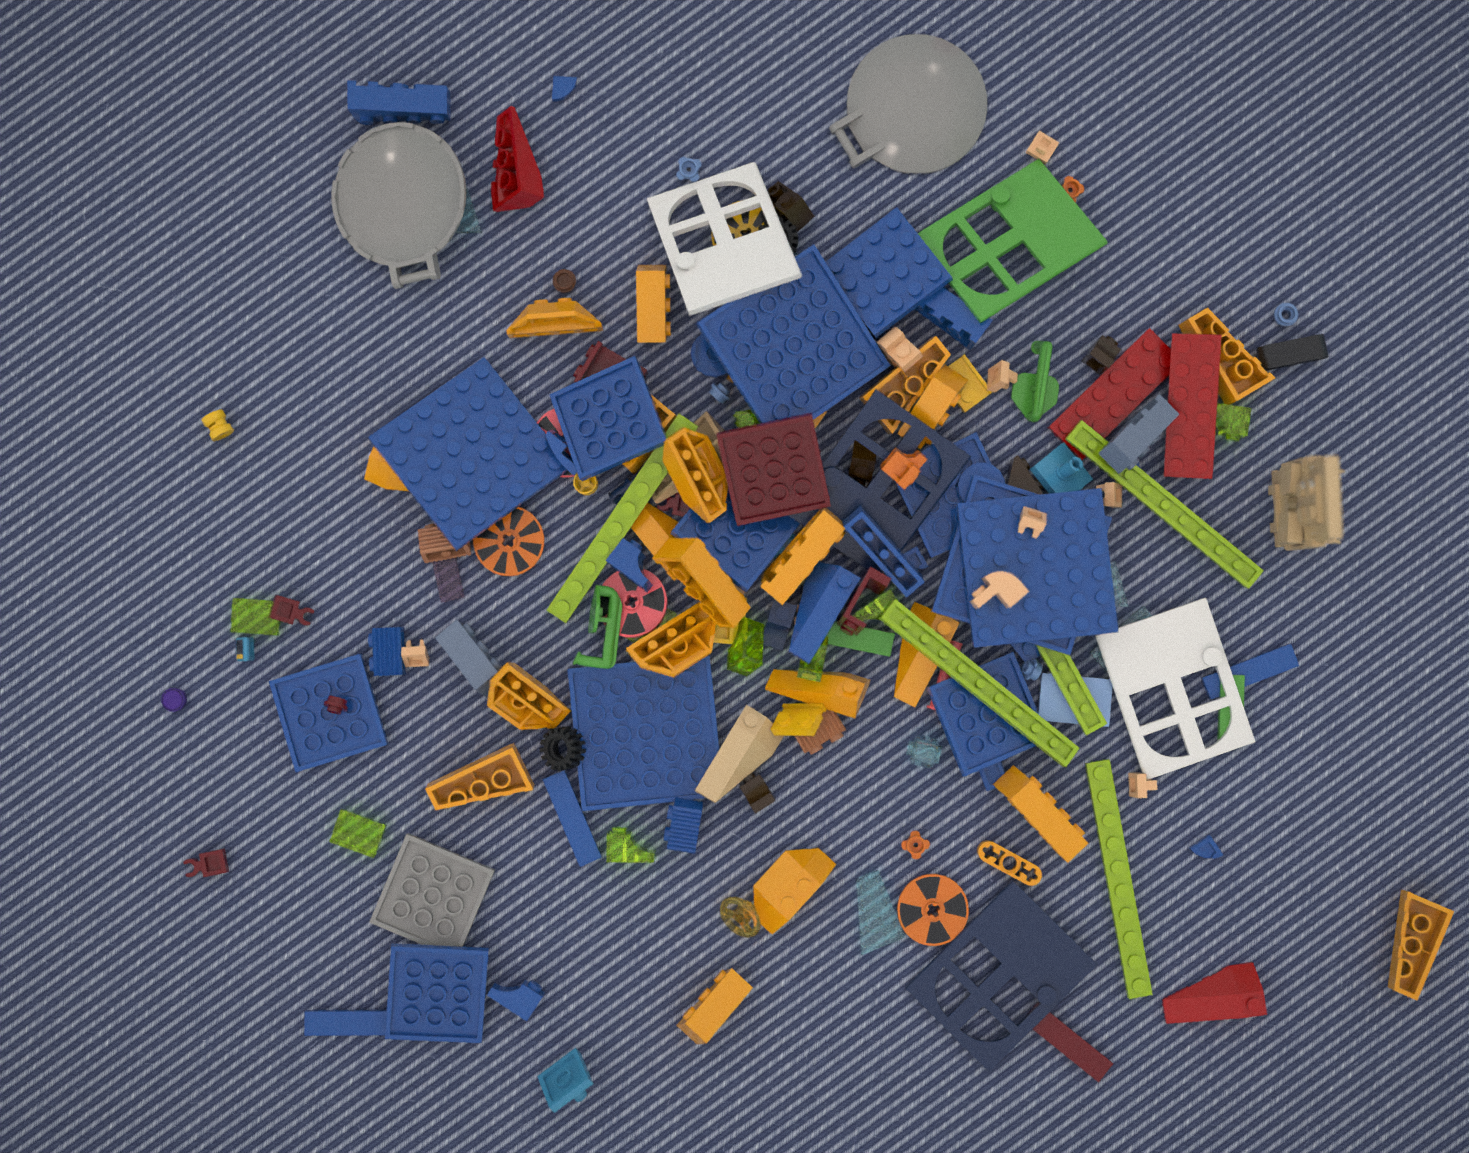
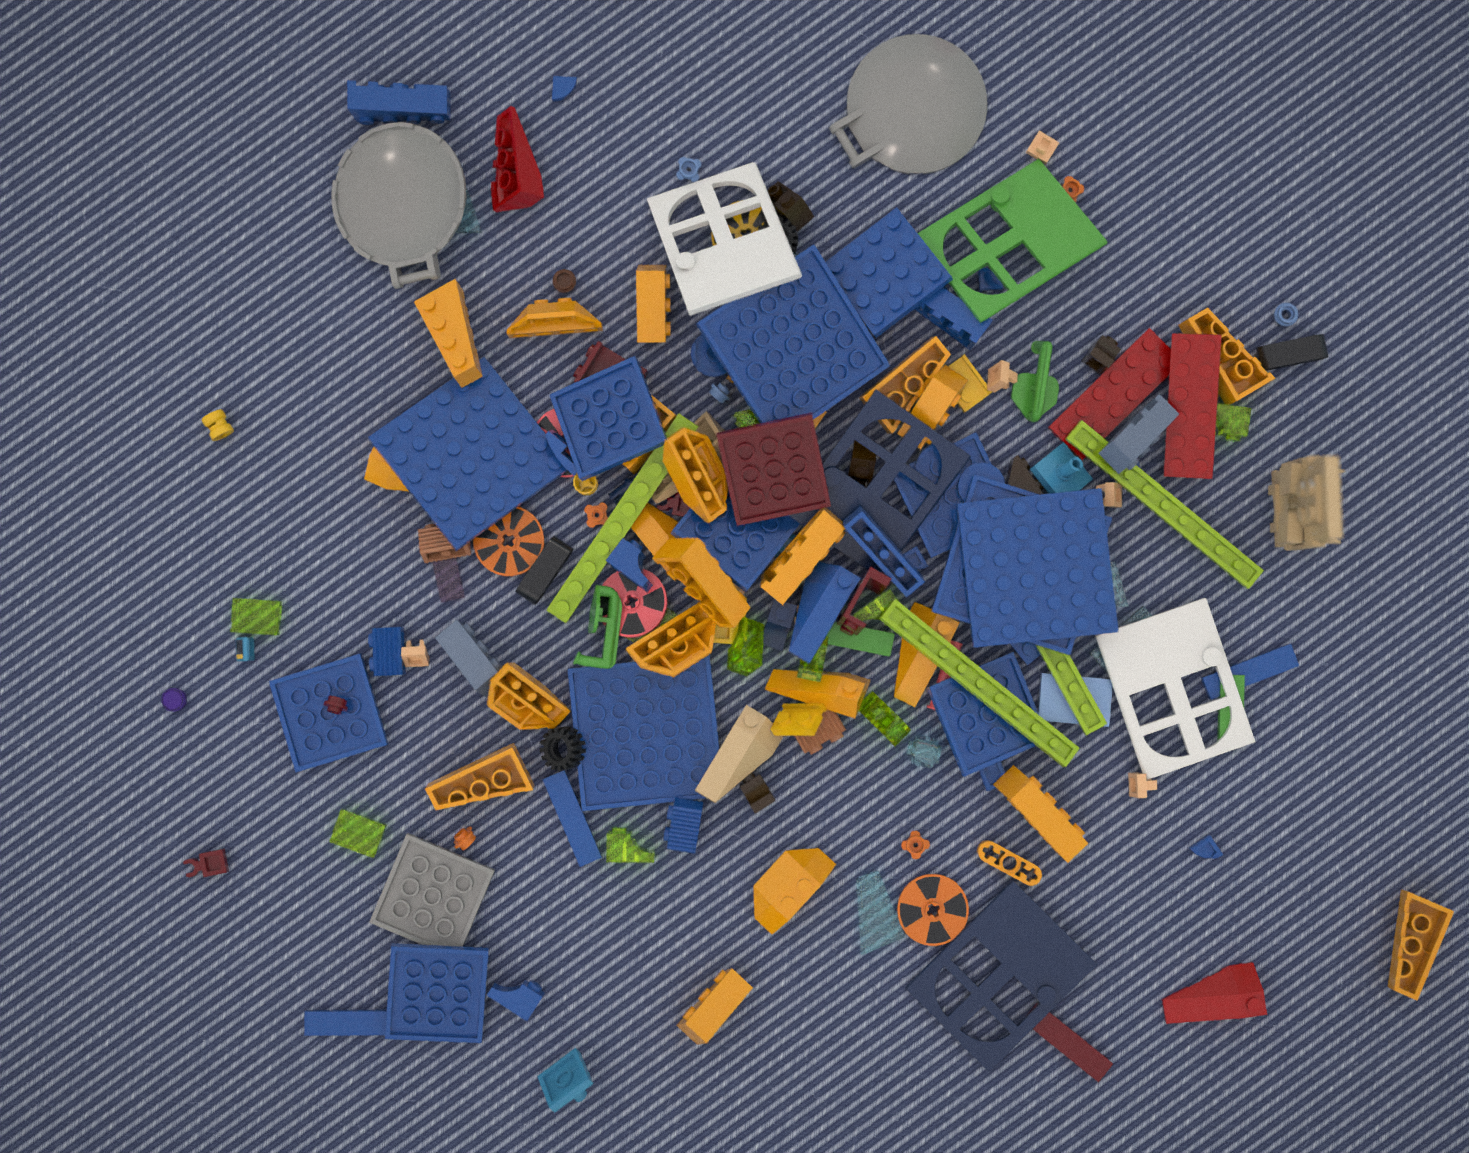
(287, 610): dark red plate -> none
(449, 325): none -> light orange wedge
(464, 838): none -> orange plate
(544, 570): none -> black beam
(592, 510): none -> orange plate
(742, 914): clear yellow piece -> none
(884, 719): none -> clear neon green arch
(899, 349): light nougat brick -> none
(903, 467): orange brick -> none
(988, 281): none -> blue tile
(1003, 585): light nougat brick -> none
(1032, 670): medium blue plate -> none
(1033, 519): light nougat tile -> none
(1118, 879): lime plate -> none

